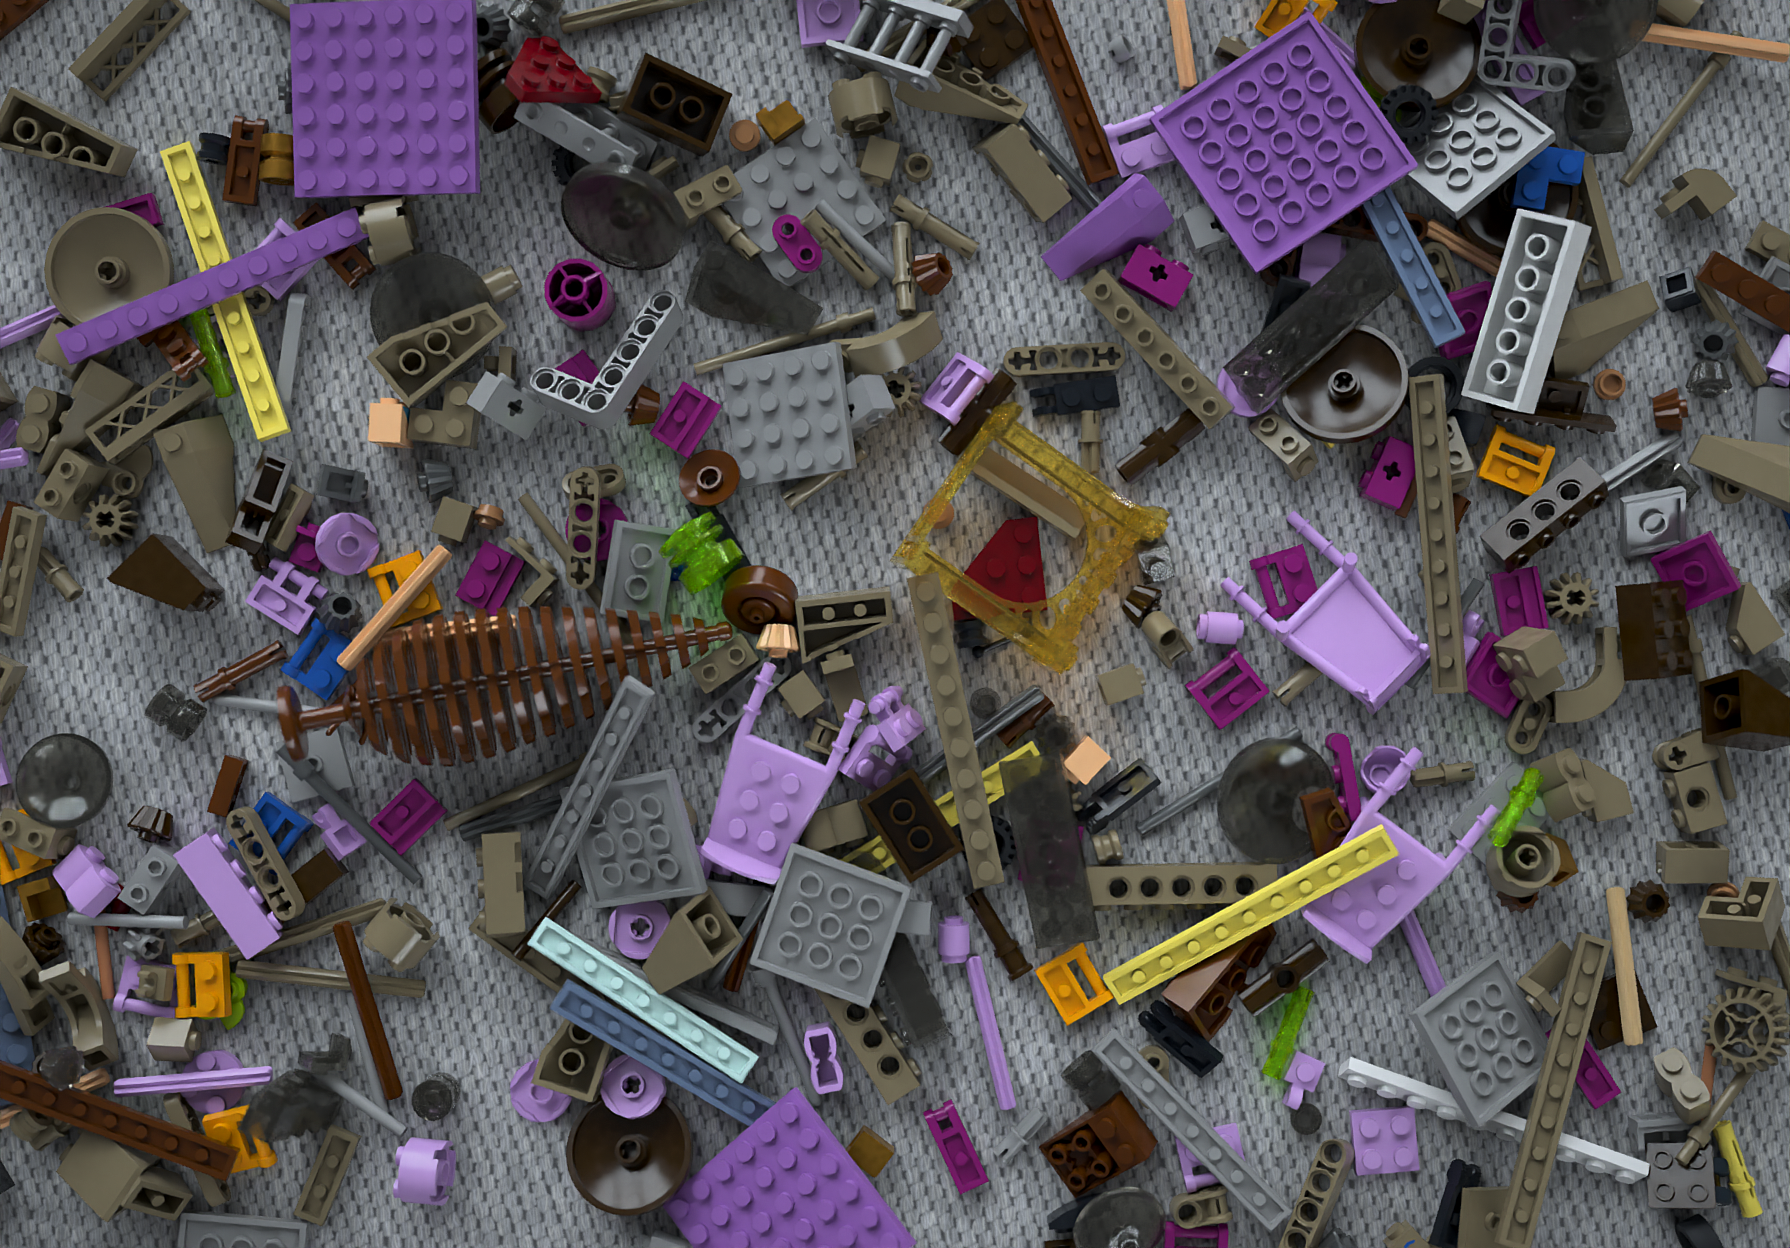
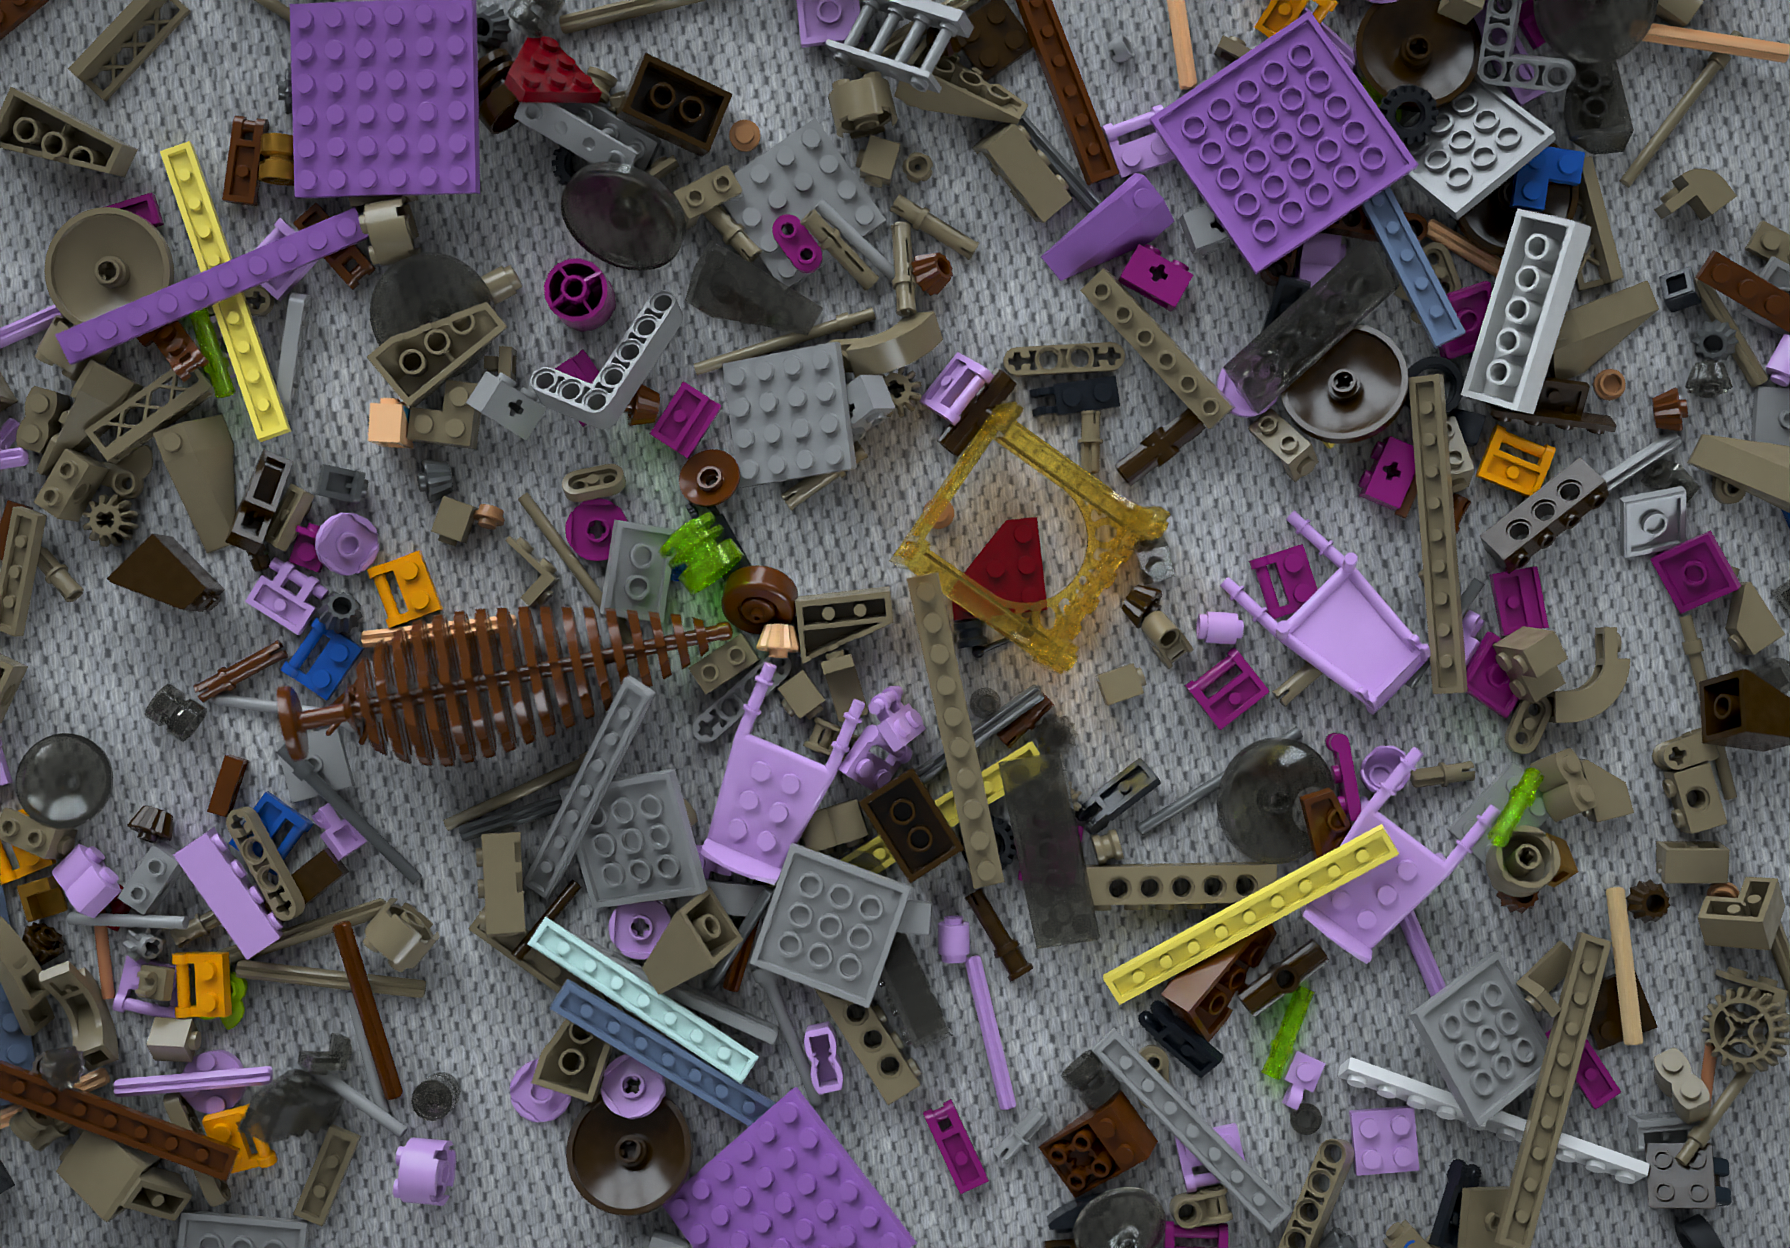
(213, 148): black wheel -> none
(394, 607): light nougat axle -> none
(408, 816): magenta plate -> none
(490, 578): magenta plate -> none
(579, 527): dark tan beam -> none
(780, 121): pearl gold panel -> none
(870, 1151): pearl gold panel -> none
(1029, 493): dark tan fence -> none
(1065, 989): light orange plate -> none
(1085, 761): light nougat brick -> none
(1559, 598): dark tan gear -> none
(1654, 630): dark brown brick -> none
(1740, 1181): light yellow pin -> none

